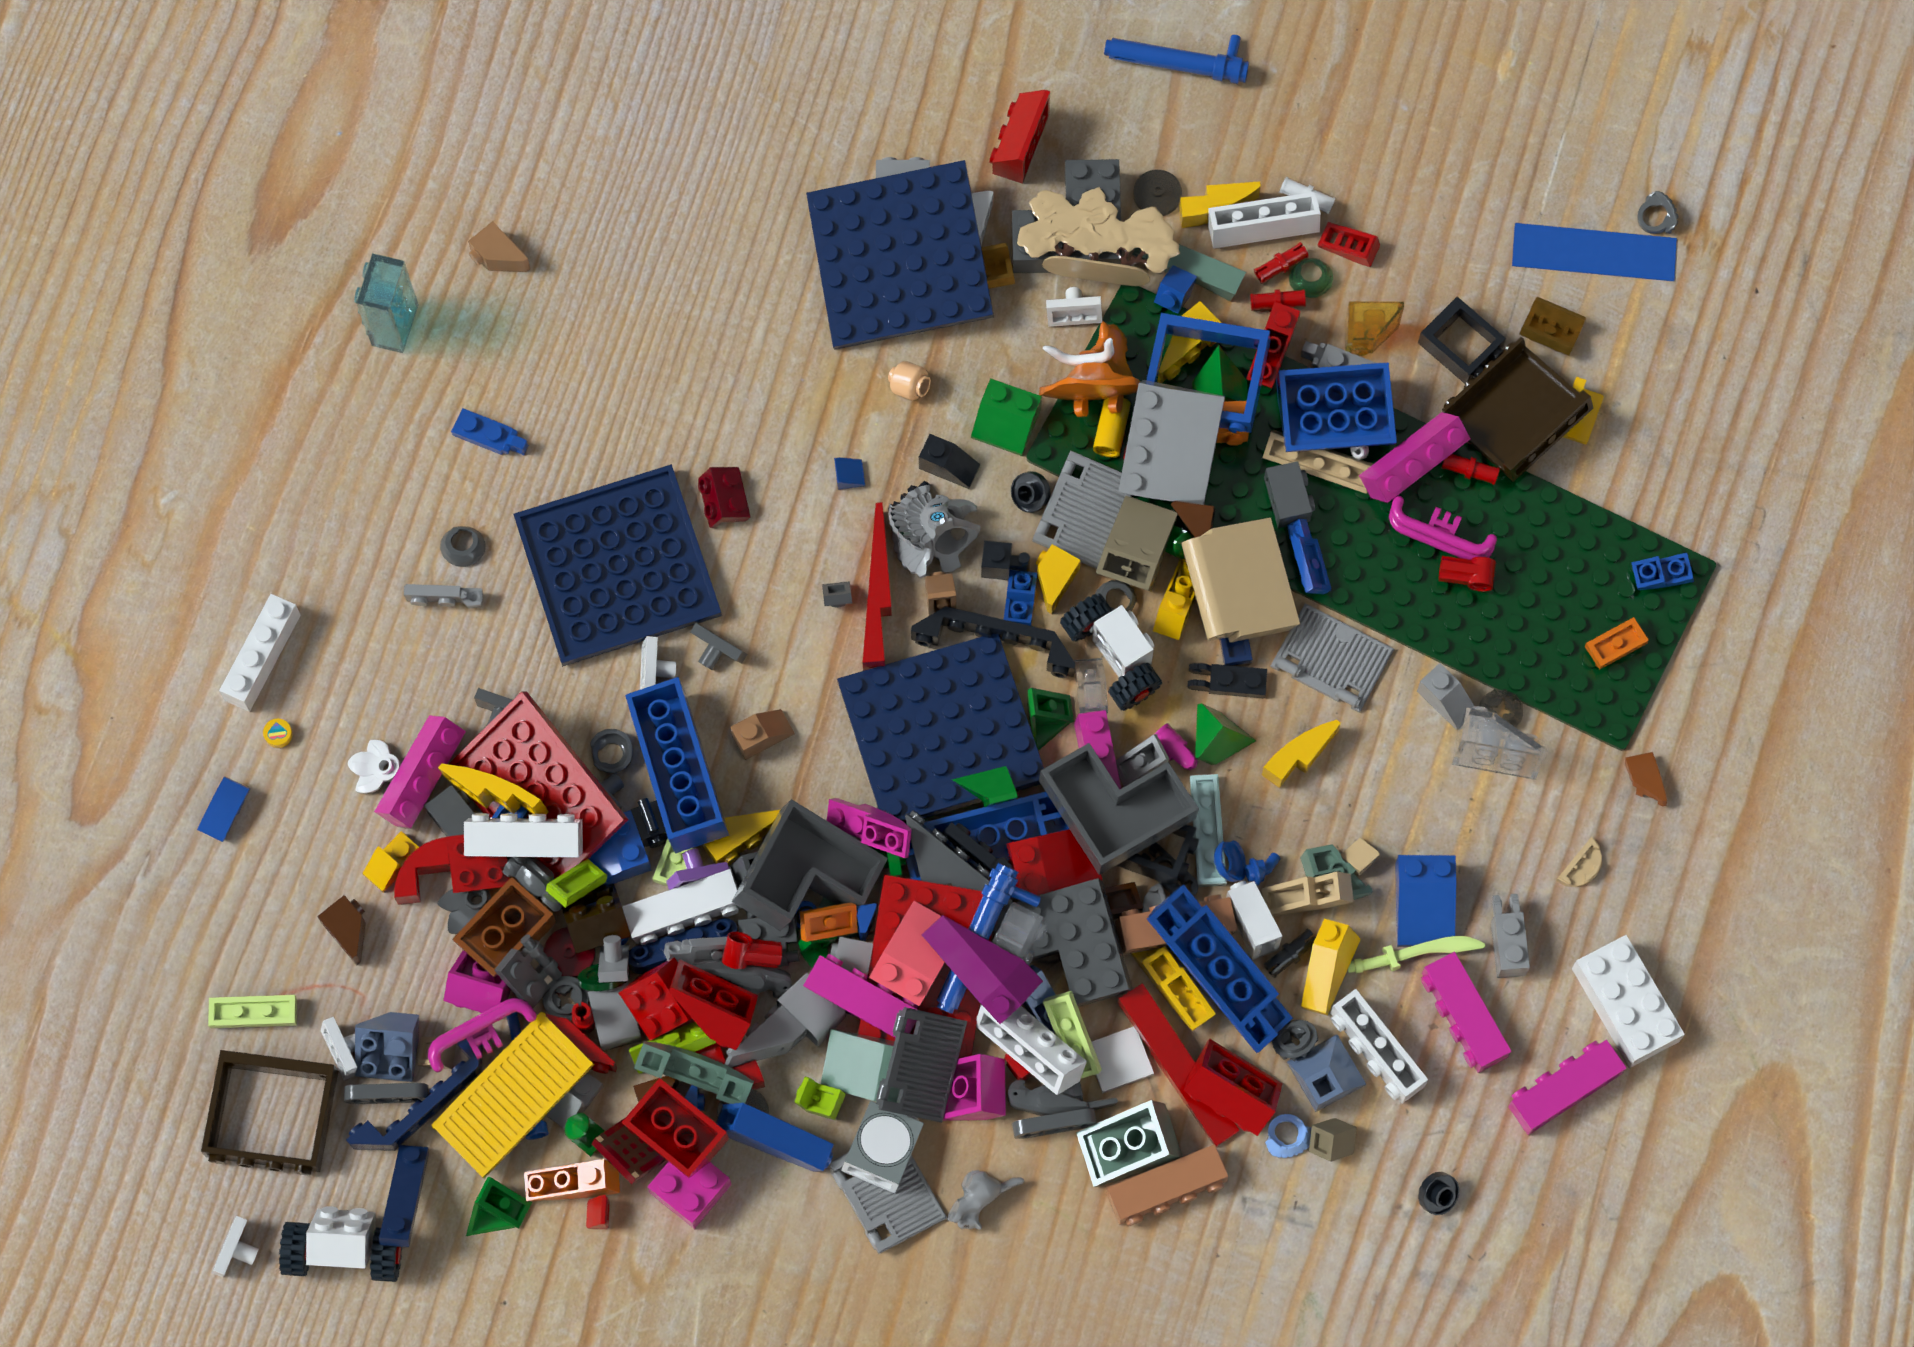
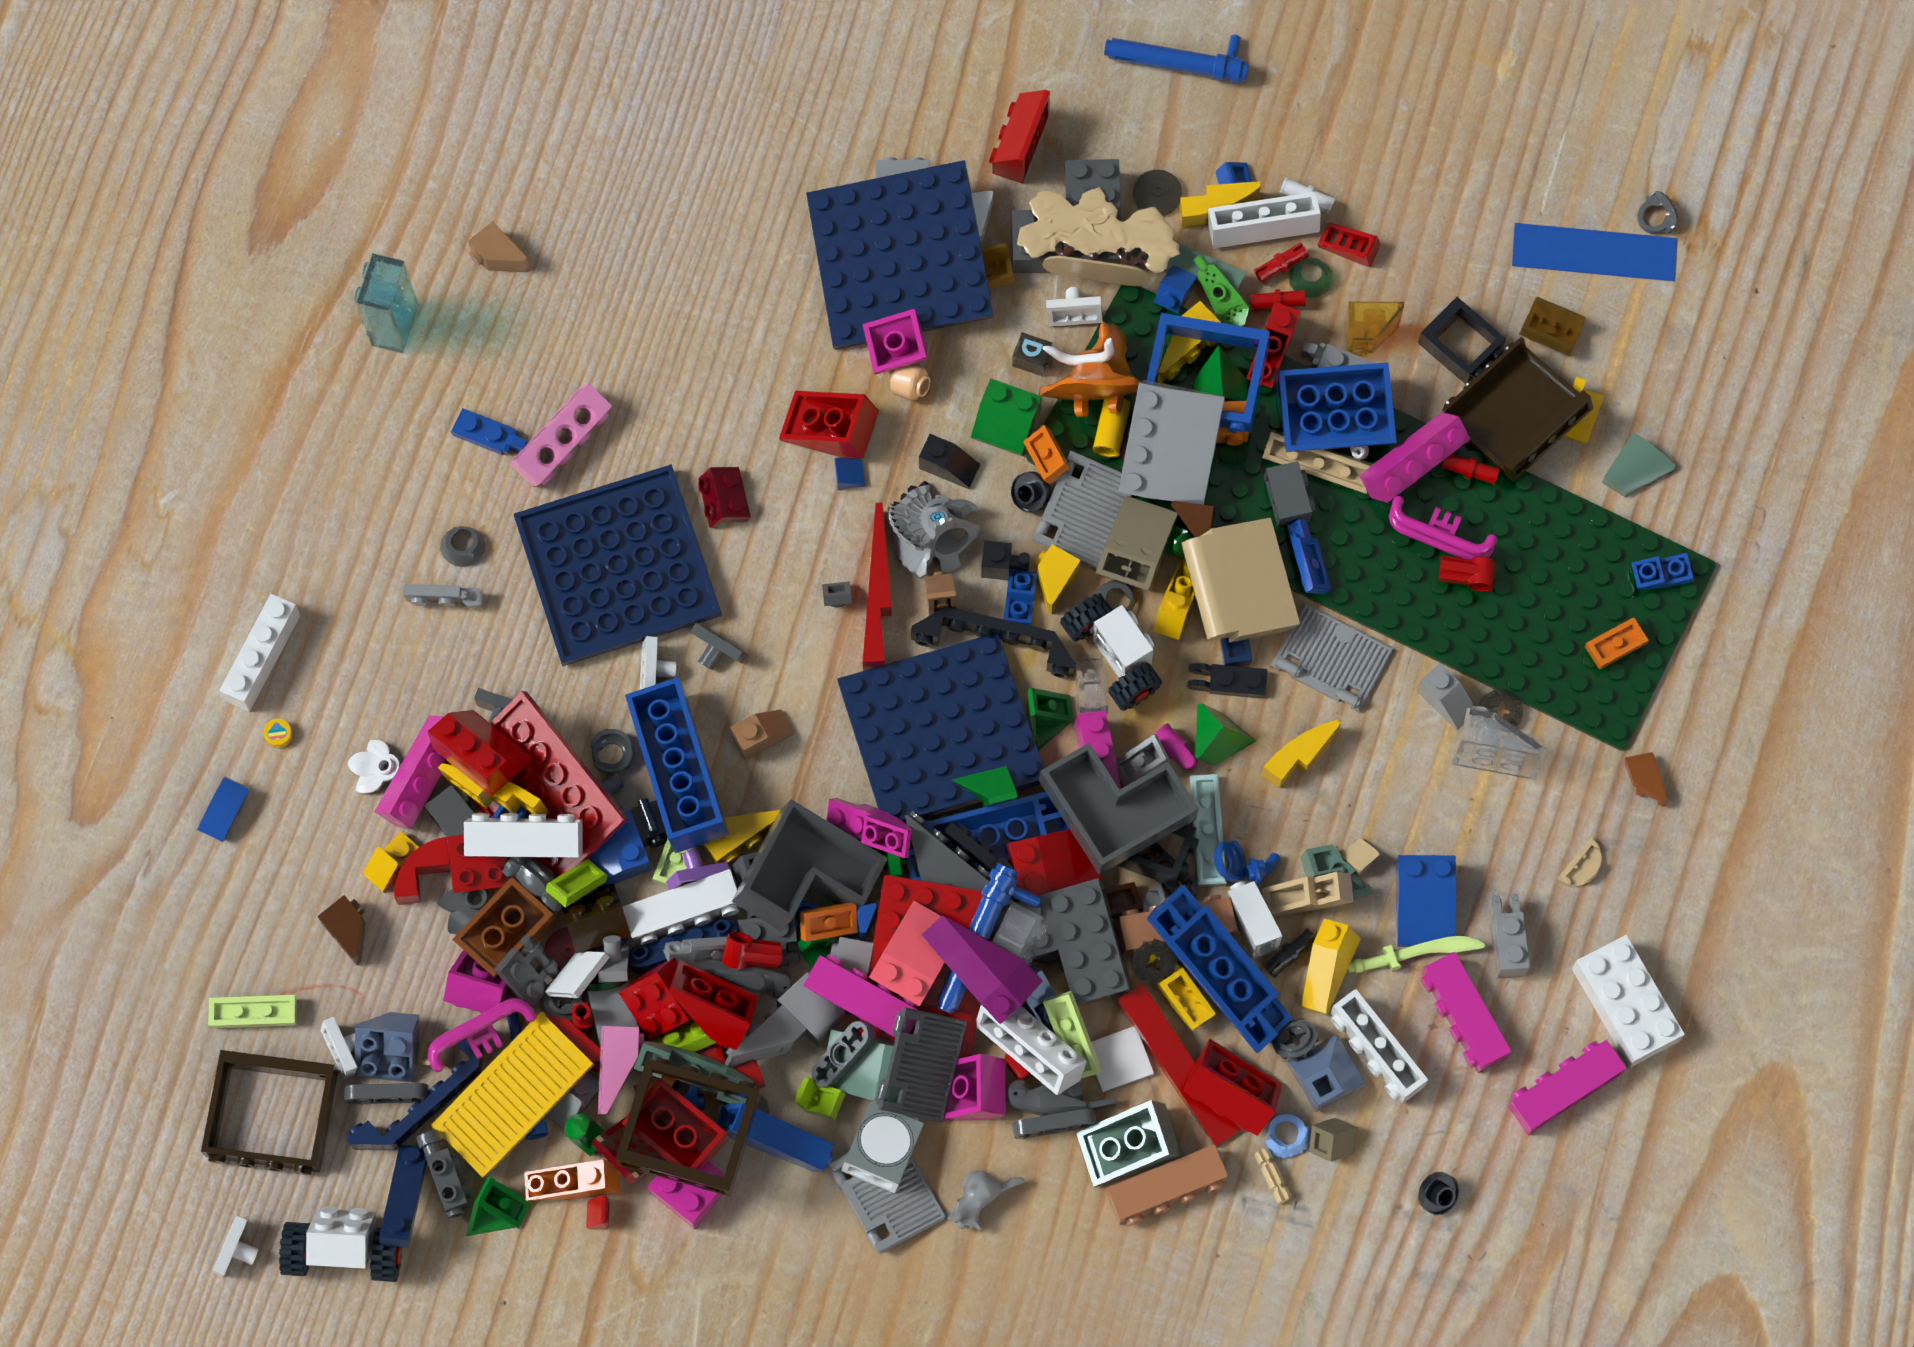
(446, 1179): none -> dark grey brick
(478, 749): none -> red slope
(527, 460): none -> bright pink brick
(577, 974): none -> white piece
(617, 1056): none -> bright pink slope
(677, 1172): none -> dark brown window
(830, 422): none -> red slope
(855, 1051): none -> dark grey beam
(895, 341): none -> dark pink slope
(1031, 356): none -> clear smoke brick
(1046, 454): none -> orange plate
(1148, 972): none -> clear smoke gear
(1228, 301): none -> bright green piece
(1233, 173): none -> blue slope
(1272, 1175): none -> tan axle
(1637, 466): none -> sand green slope

